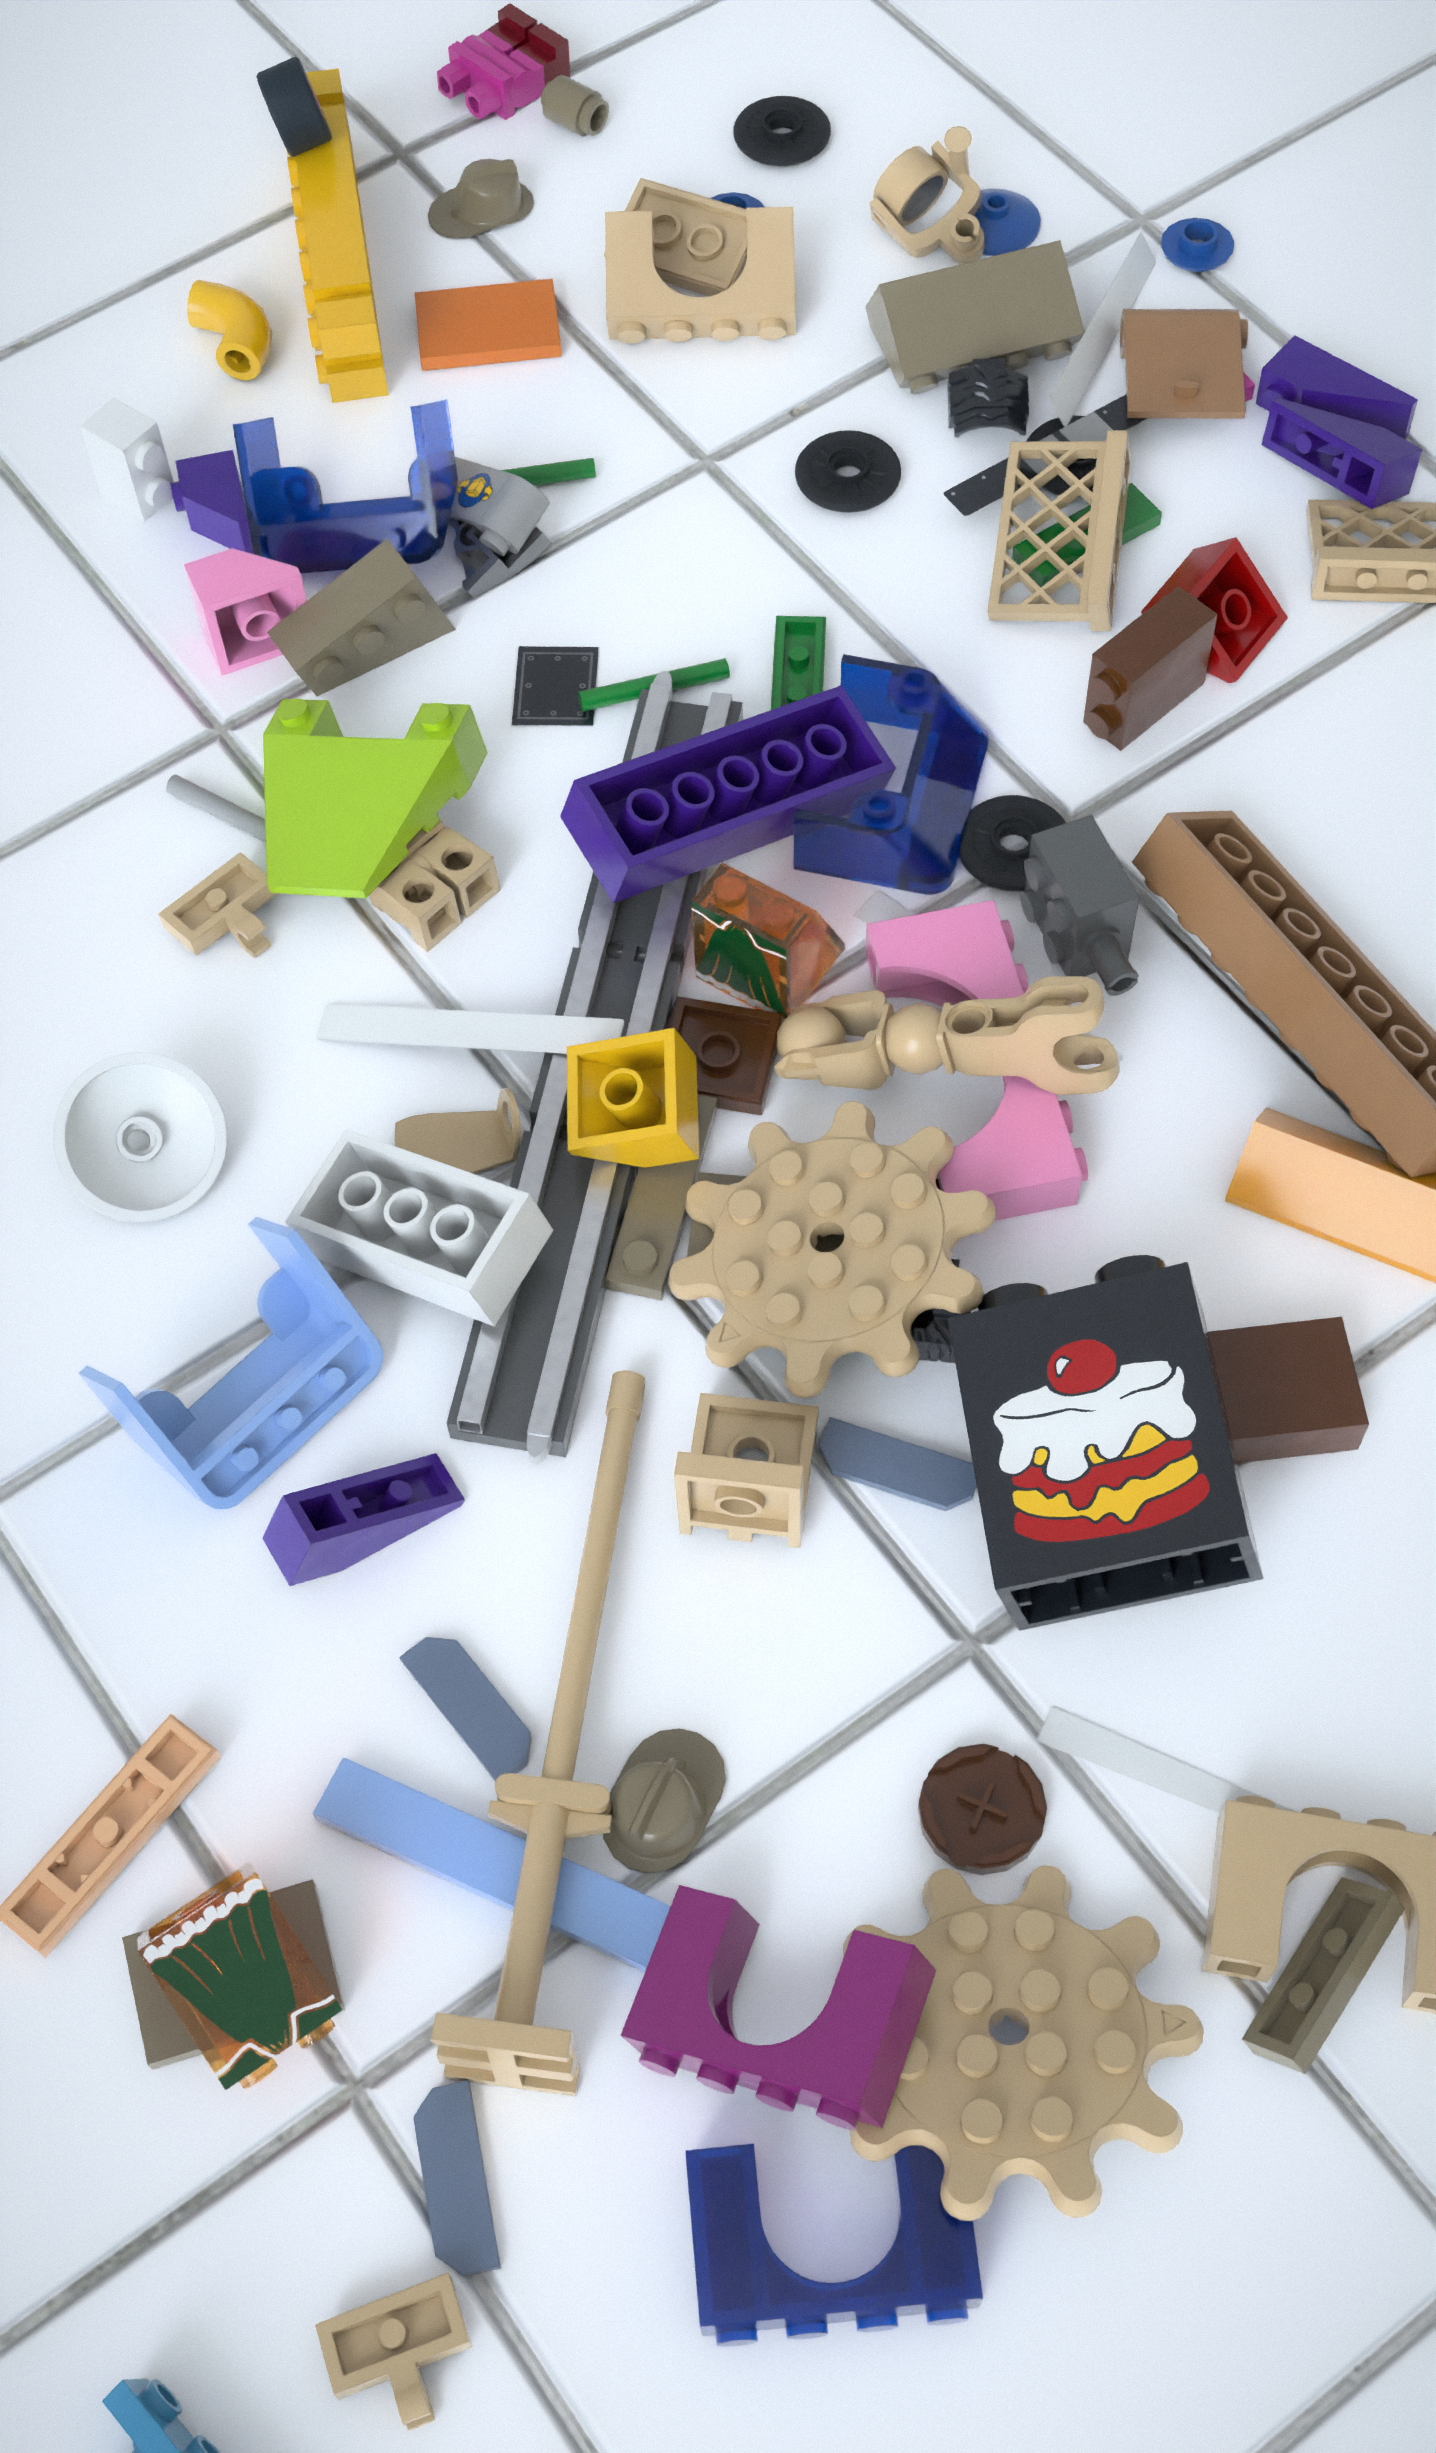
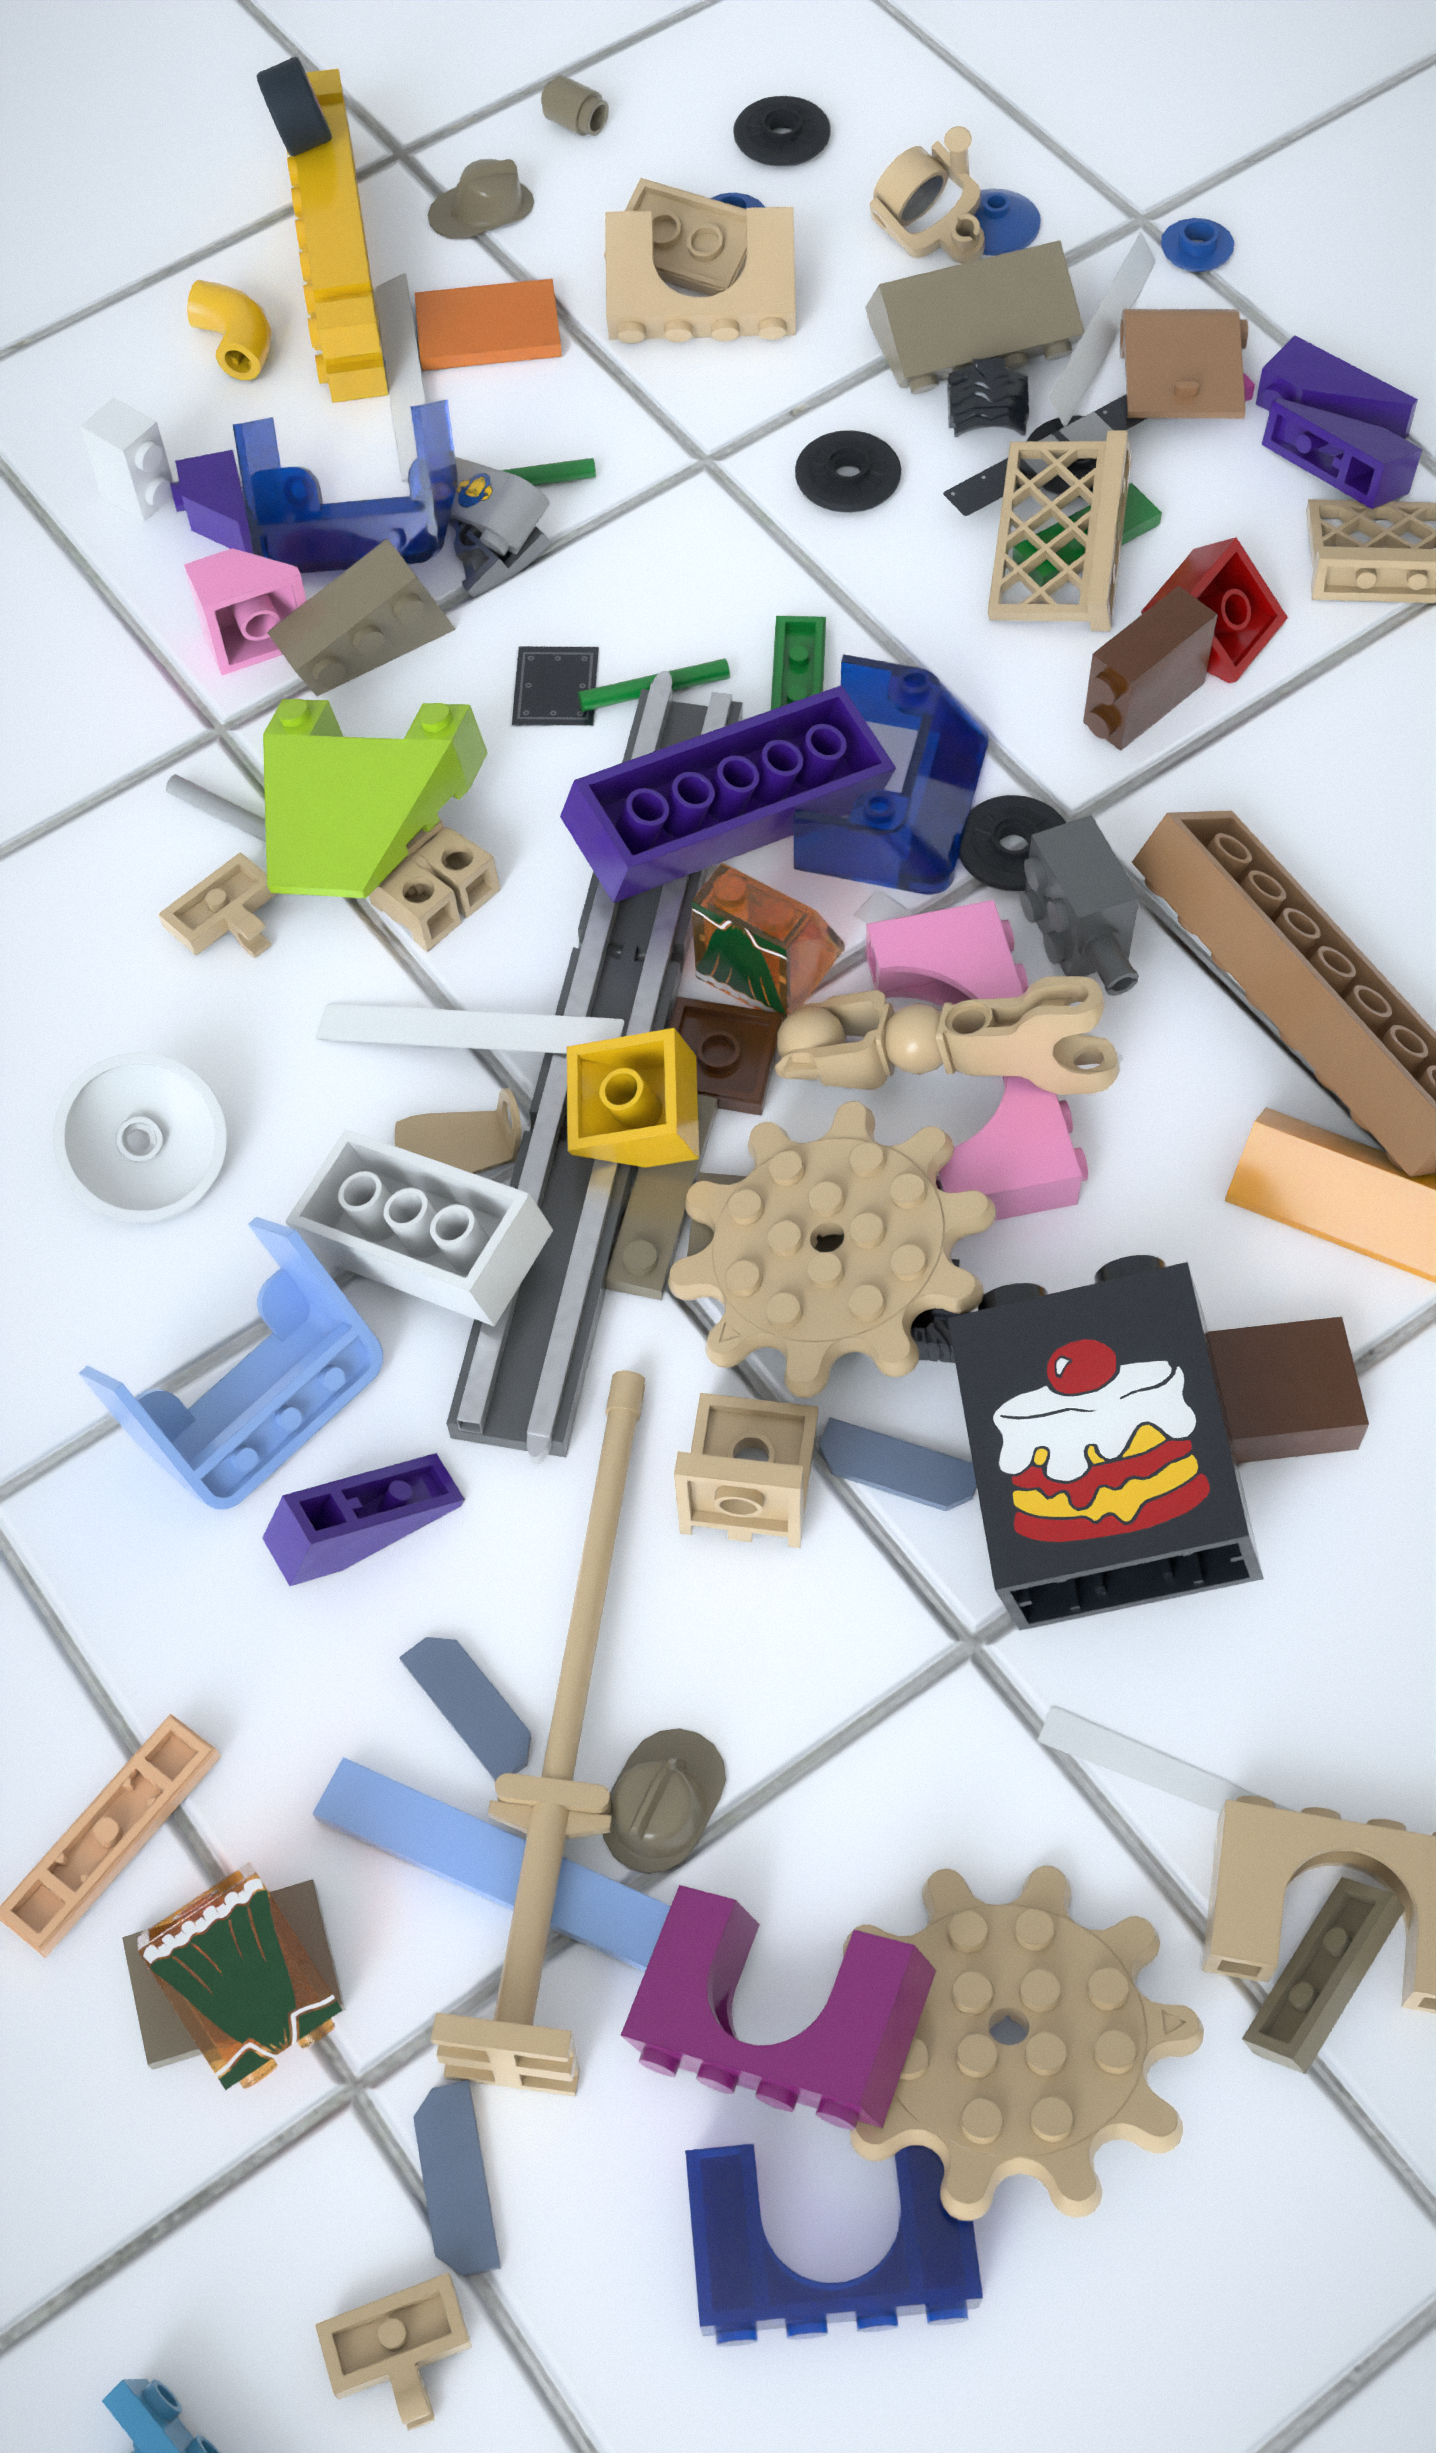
(401, 363): none -> white sticker
(504, 64): dark pink hips -> none
(982, 1809): reddish brown tile -> none

